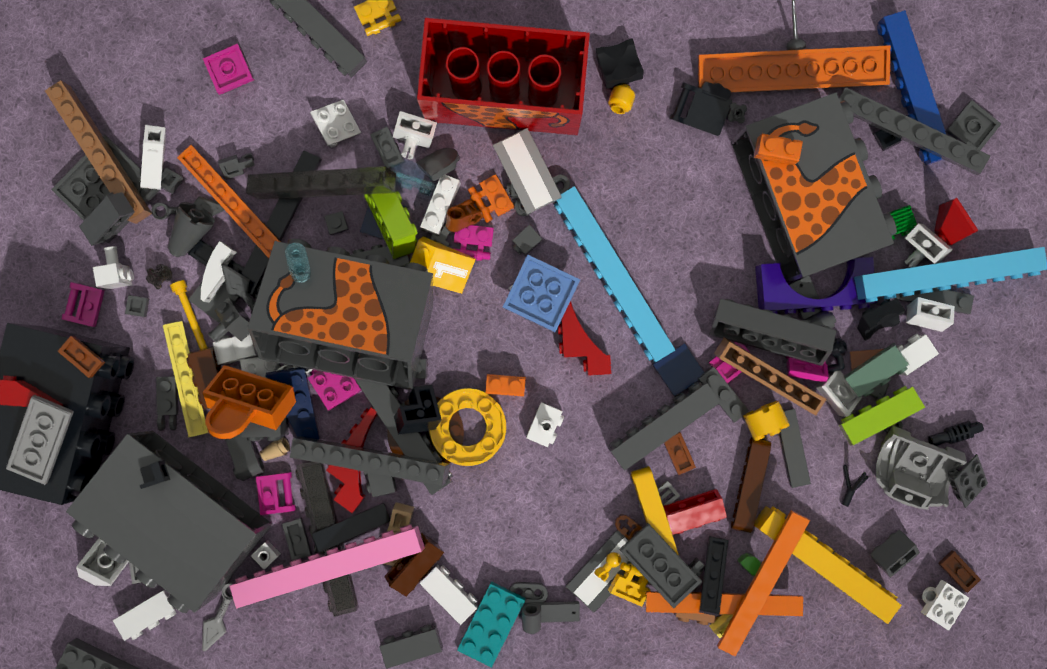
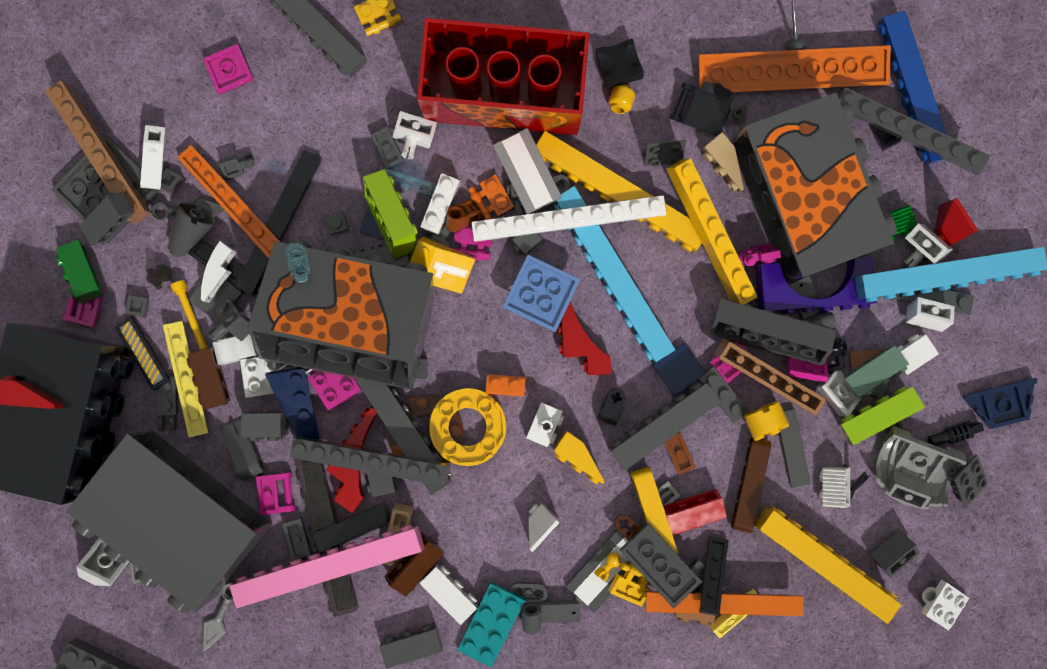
(39, 439): light grey tile -> none
(78, 272): none -> green brick
(81, 356): dark orange plate -> none
(114, 273): white brick -> none
(142, 353): none -> tile
(144, 616): white brick -> none
(154, 474): black panel -> none
(237, 285): dark grey piece -> none
(245, 398): orange brick -> none
(270, 550): white plate -> none
(275, 449): tan cone -> none
(322, 183): clear smoke brick -> none
(335, 123): white hinge -> none
(420, 414): black brick -> none
(439, 163): dark grey tile -> none
(541, 524): none -> white slope
(568, 218): none -> white plate
(574, 451): none -> yellow slope
(611, 410): none -> black piece
(614, 188): none -> yellow brick
(664, 152): none -> dark grey hinge
(711, 231): none -> yellow brick
(723, 156): none -> tan slope
(750, 563): bright green brick -> none
(763, 583): orange tile -> none
(765, 253): none -> dark pink plate
(778, 149): orange brick -> none
(835, 486): none -> white brick
(883, 316): black brick -> none
(959, 571): reddish brown plate -> none
(973, 126): dark grey plate -> none
(1003, 403): none -> dark blue wing

